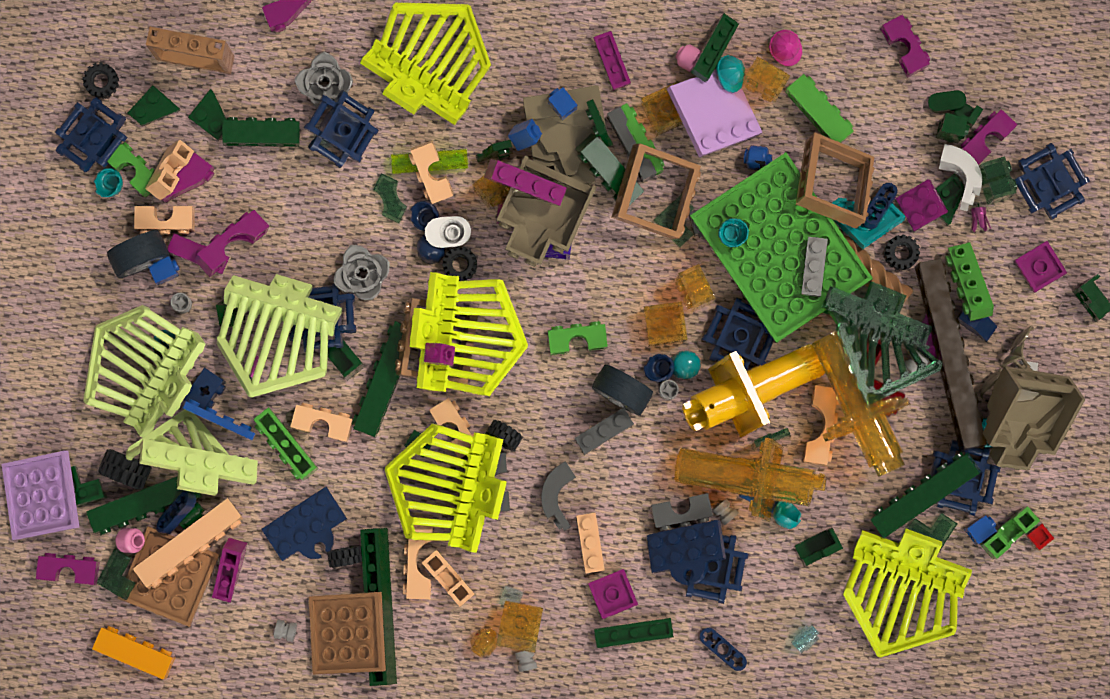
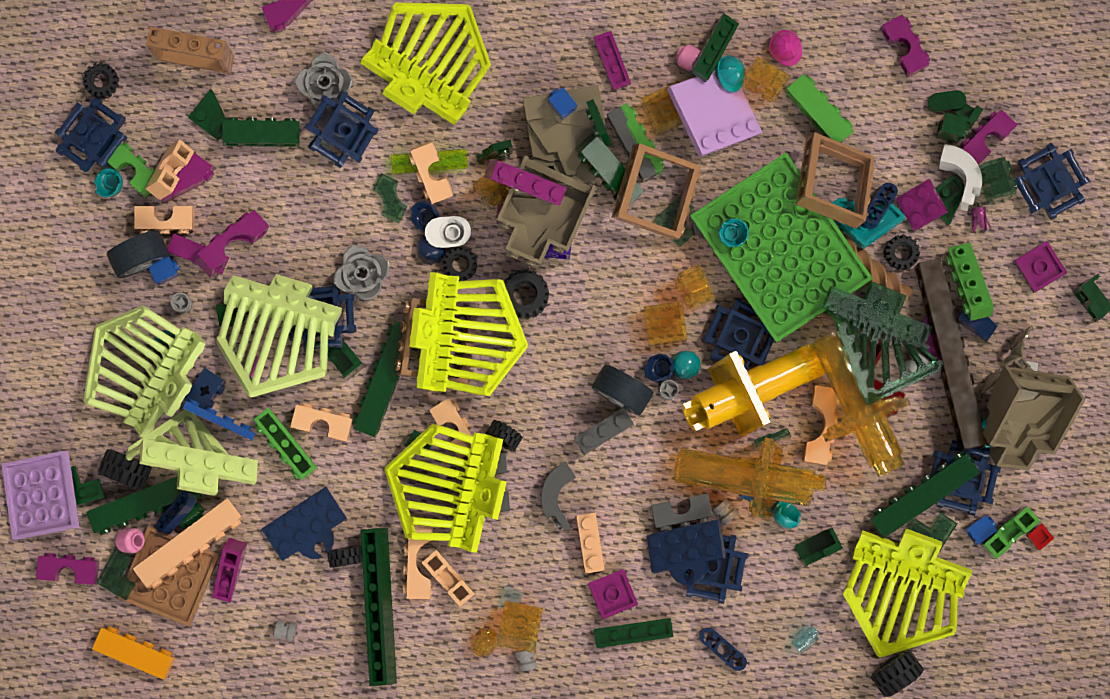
(152, 107): dark green wing -> none
(347, 633): medium nougat plate -> none
(439, 354): magenta brick -> none
(525, 134): blue brick -> none
(540, 286): none -> black tyre
(593, 334): bright green arch -> none
(757, 157): blue head -> none
(814, 266): light grey plate -> none
(897, 673): none -> black tyre

